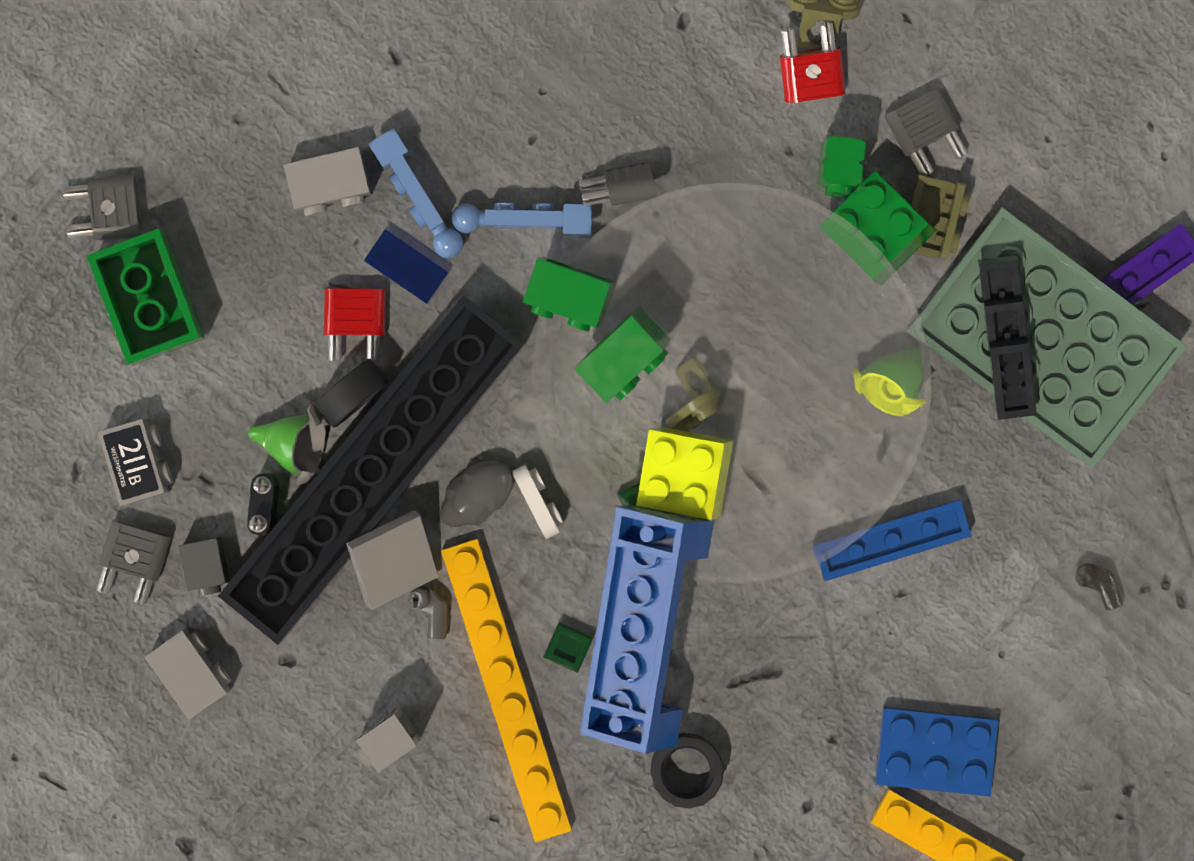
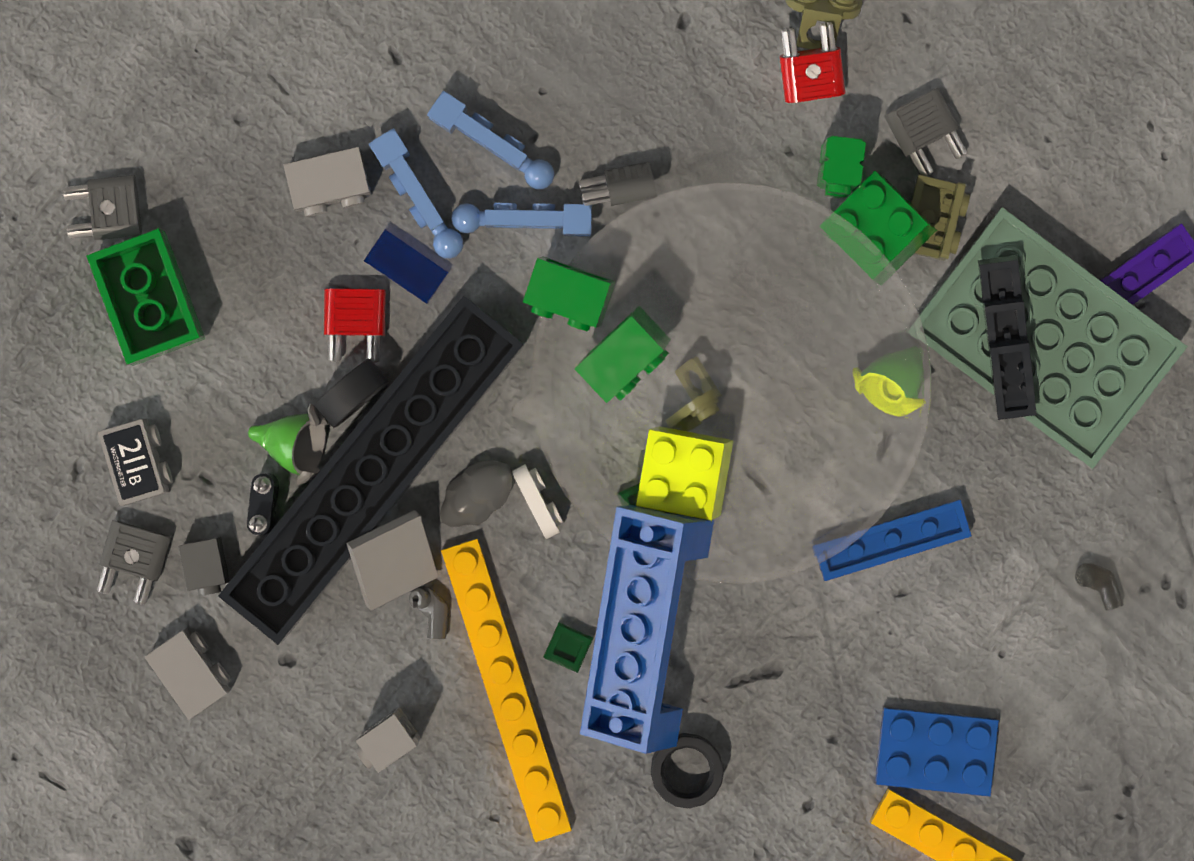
(450, 114): none -> medium blue plate

